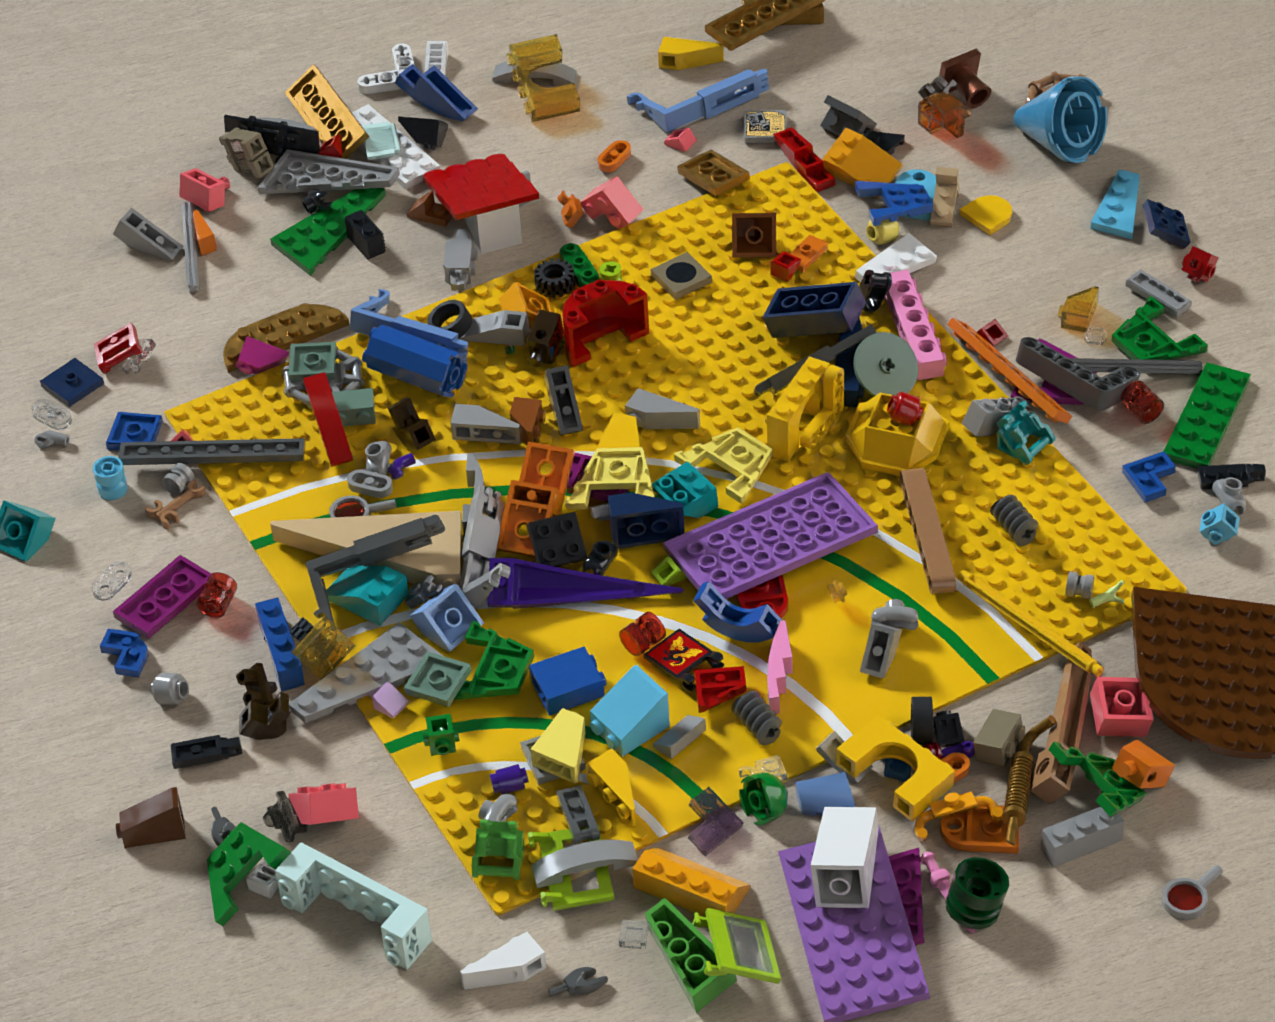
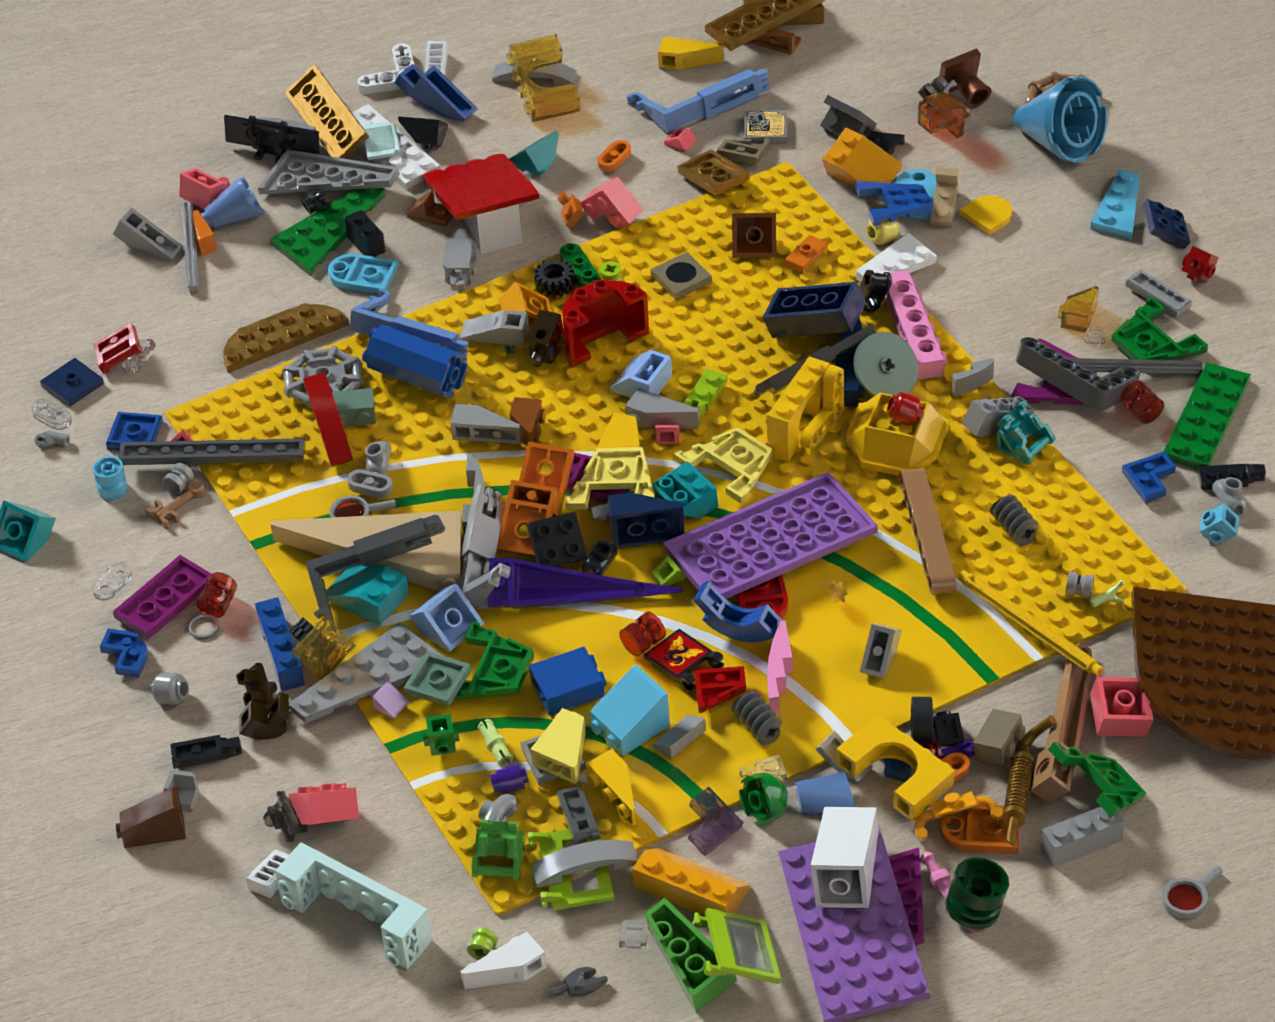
(186, 785): none -> light grey panel
(200, 617): none -> light grey piece
(220, 827): dark grey hand -> none
(232, 205): none -> medium blue cone
(233, 861): green wing -> none
(246, 153): dark tan hips -> none
(259, 356): dark pink slope -> none
(312, 359): sand green tile -> none
(332, 147): red slope -> none
(362, 273): none -> medium azure tile
(400, 463): dark purple arm -> none
(409, 428): dark brown brick -> none
(421, 591): dark grey plate -> none
(449, 309): black tyre -> none
(483, 942): none -> lime wheel
(495, 742): none -> yellowish green pin
(537, 155): none -> teal slope
(563, 400): dark grey slope -> none
(647, 372): none -> light blue slope
(667, 434): none -> coral slope
(706, 390): none -> lime hinge
(744, 150): none -> dark tan wing
(778, 40): none -> dark orange panel
(784, 266): red slope -> none
(803, 159): red slope -> none
(896, 615): light grey piece -> none
(970, 380): none -> light grey slope
(993, 333): red slope -> none
(1013, 375): orange plate -> none
(1139, 762): orange torso -> none

